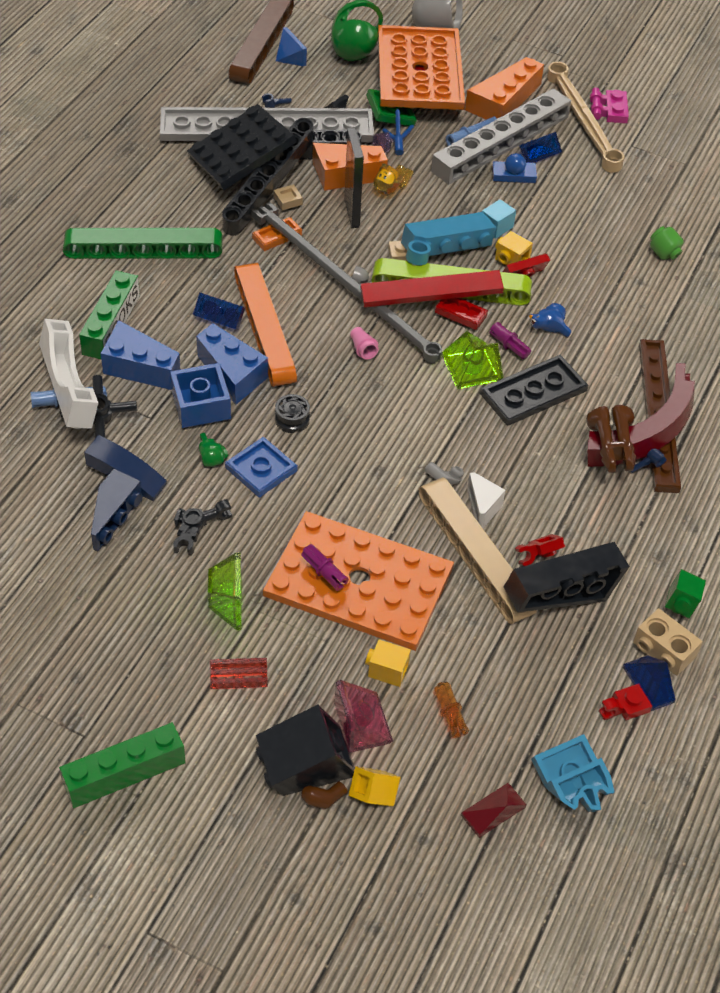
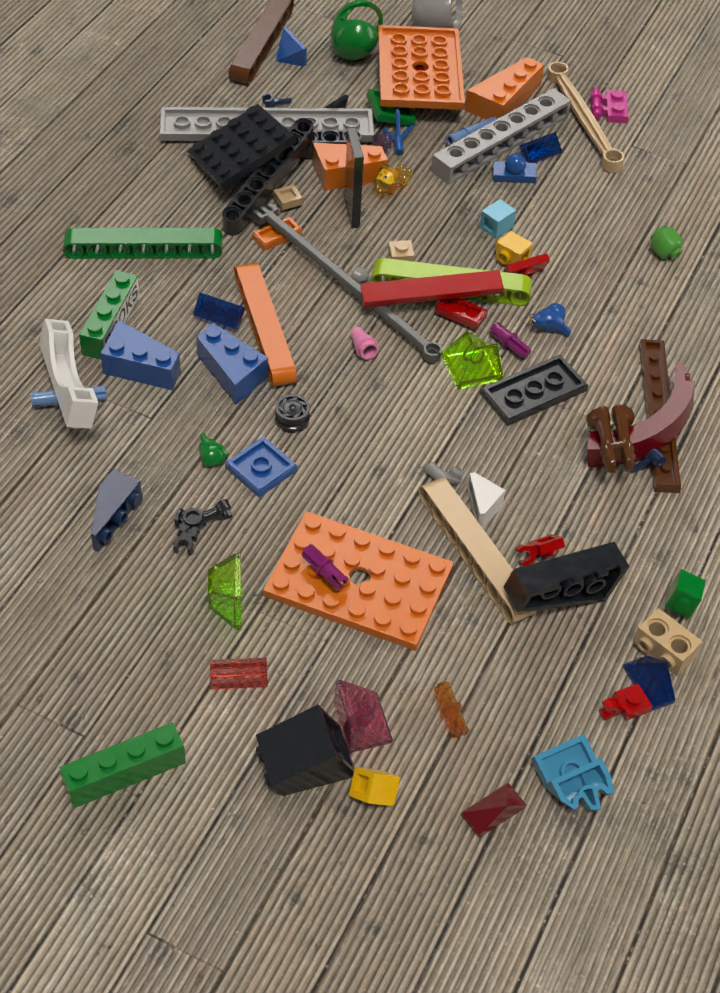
(104, 415): black bar -> none
(106, 455): dark blue slope -> none
(200, 395): blue brick -> none
(322, 797): reddish brown arm -> none
(388, 662): yellow brick -> none
(446, 236): dark azure hinge -> none

